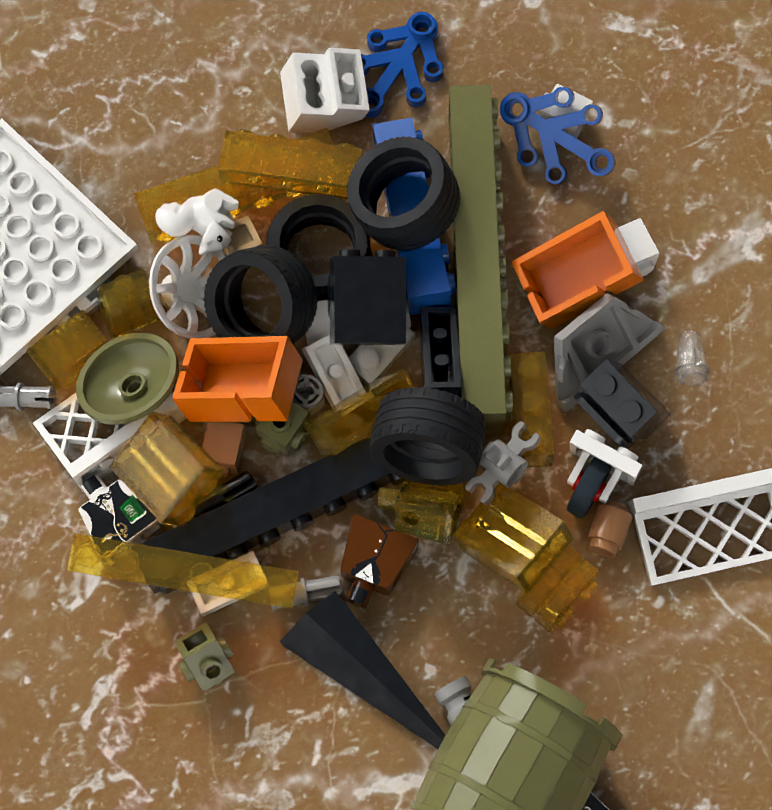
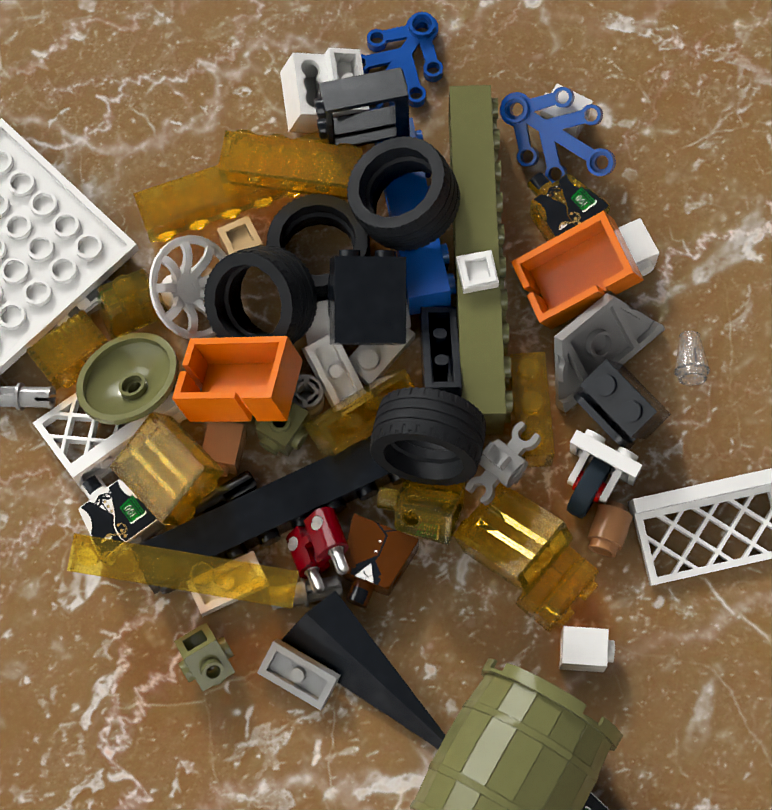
(204, 214): white animal -> none
(298, 674): none -> light grey plate
(316, 545): none -> dark red piece
(359, 92): none -> black window
(454, 696): light grey wheel -> none
(477, 271): none -> white tile
(562, 204): none -> torso
(585, 649): none -> white brick

